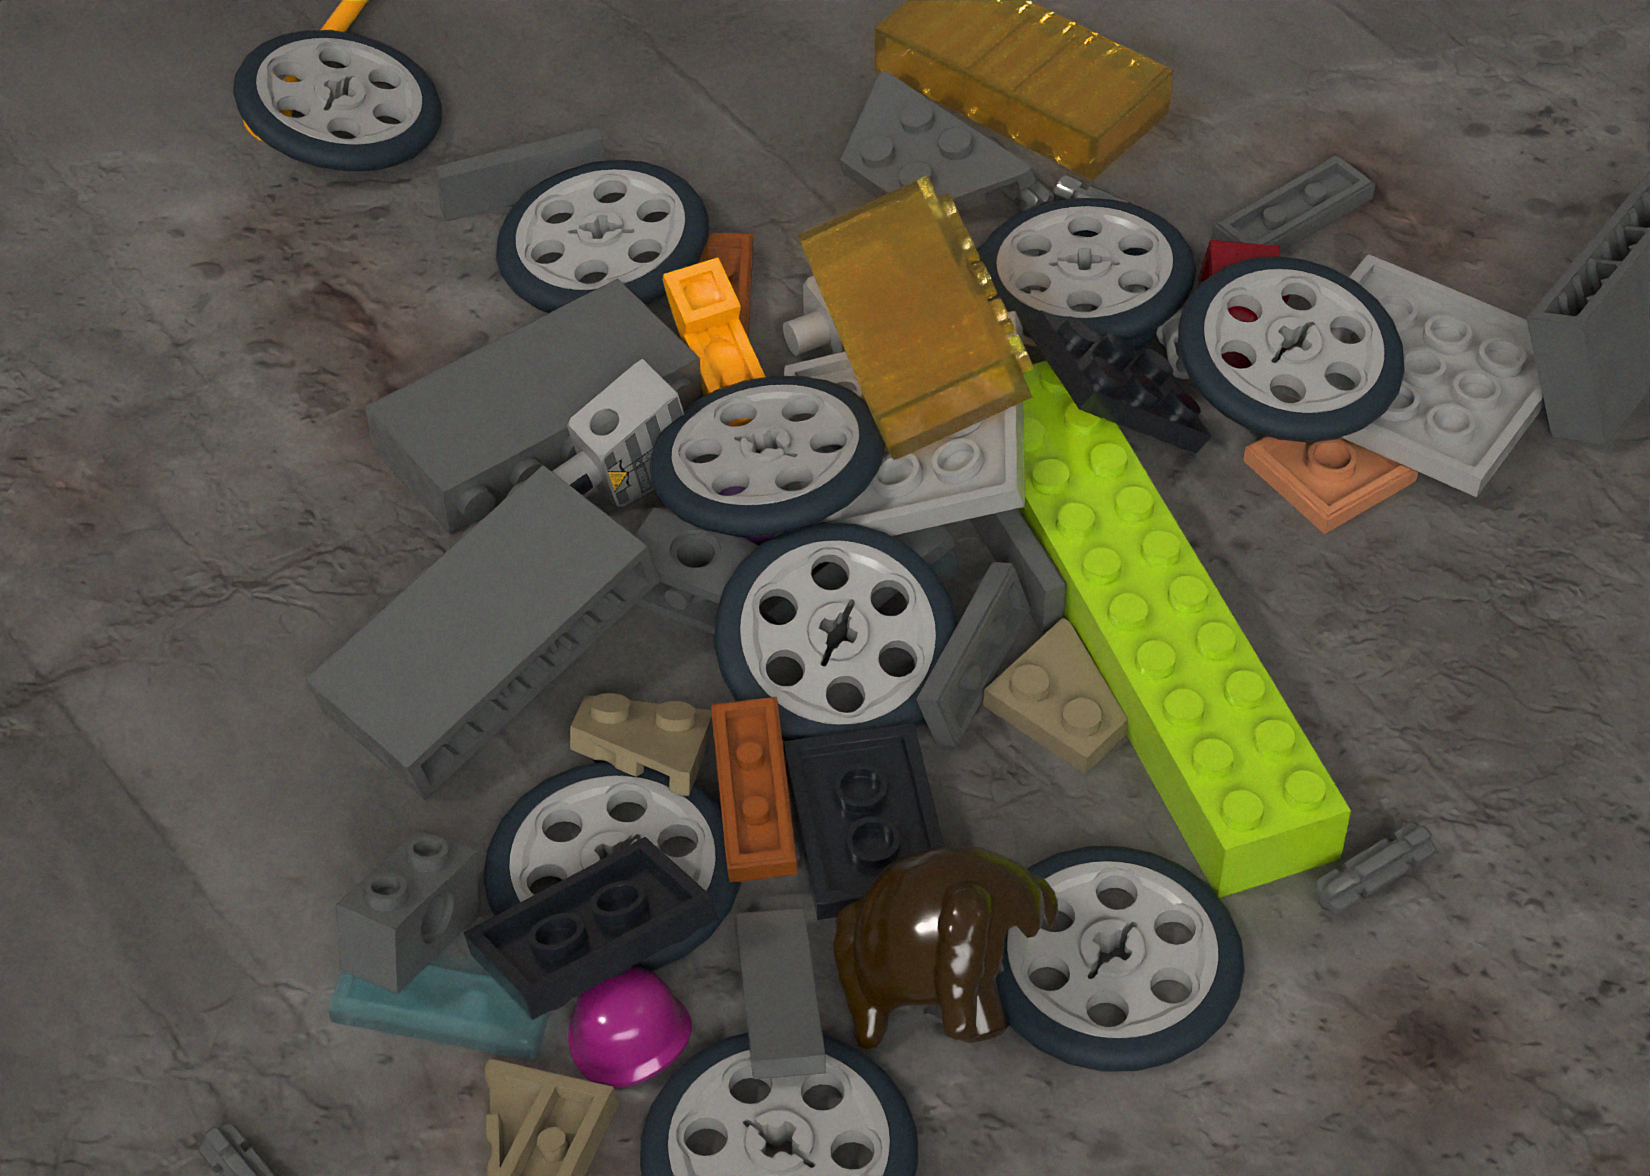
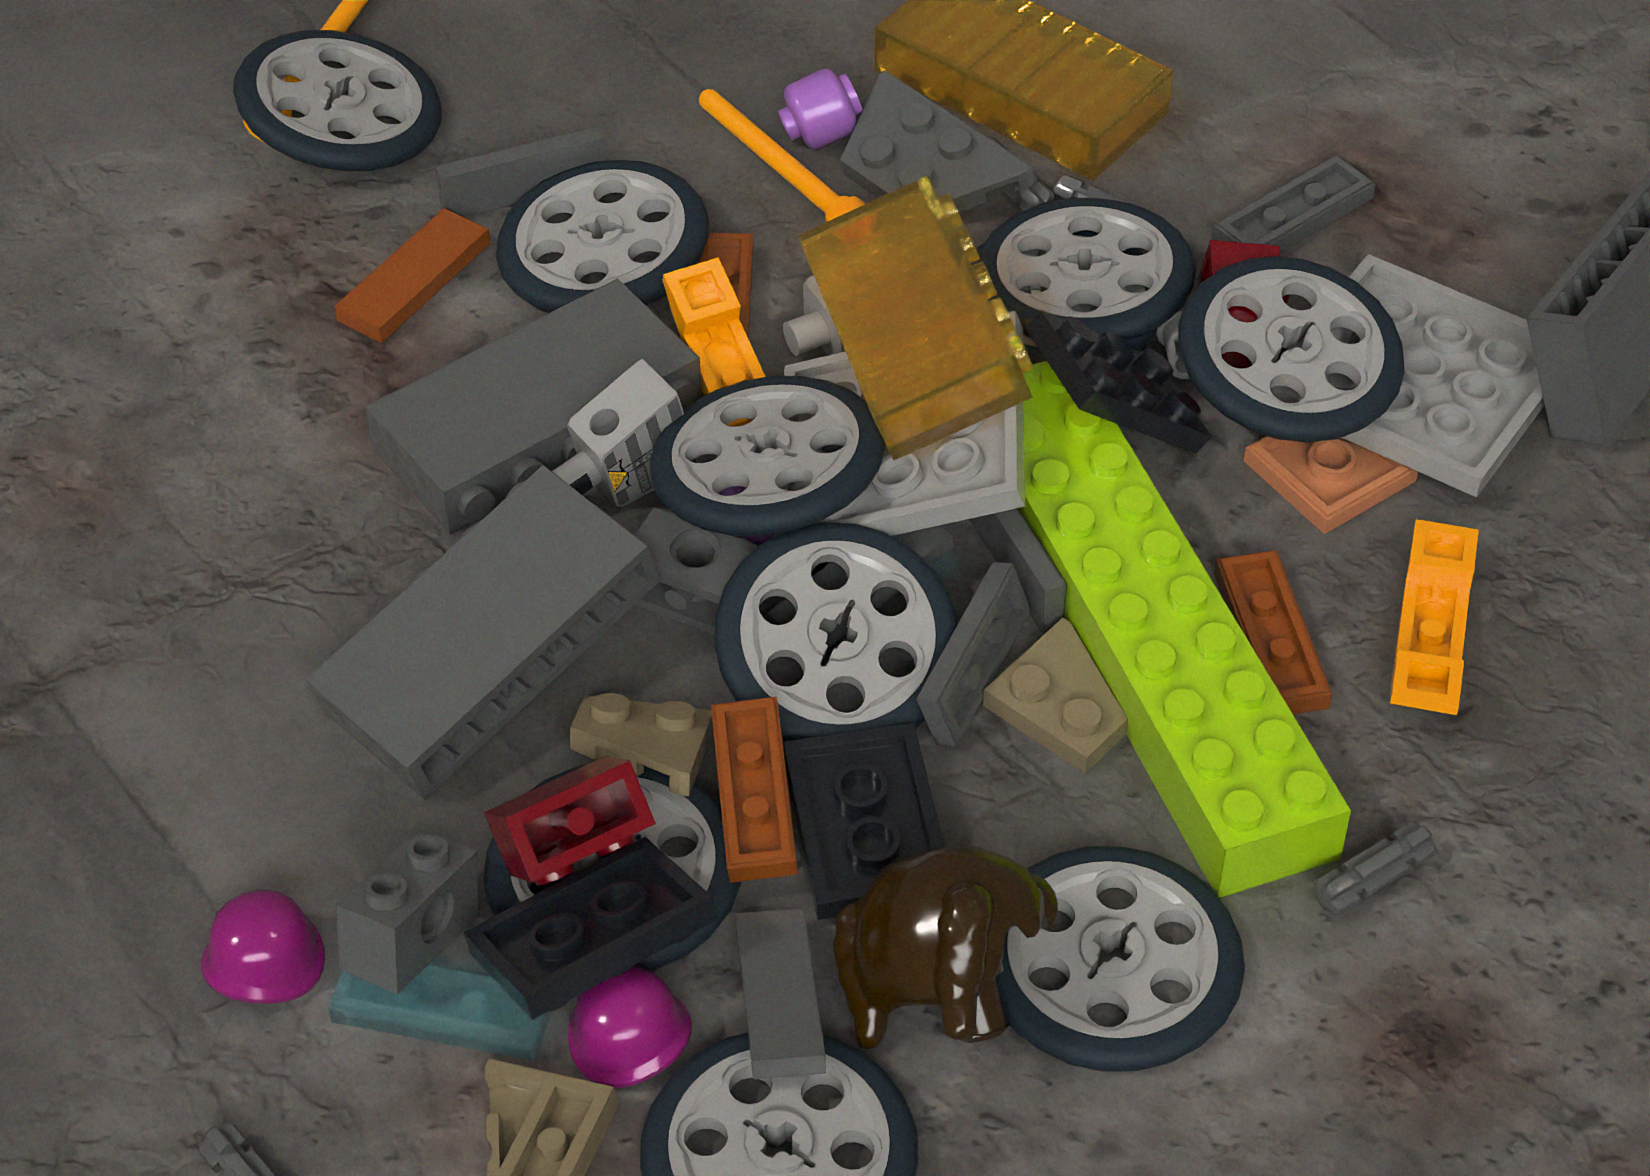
(262, 949): none -> magenta helmet
(412, 275): none -> dark orange tile
(569, 820): none -> dark red brick
(777, 157): none -> light orange piece
(820, 108): none -> medium lavender head
(1272, 622): none -> dark orange tile
(1434, 617): none -> light orange slope

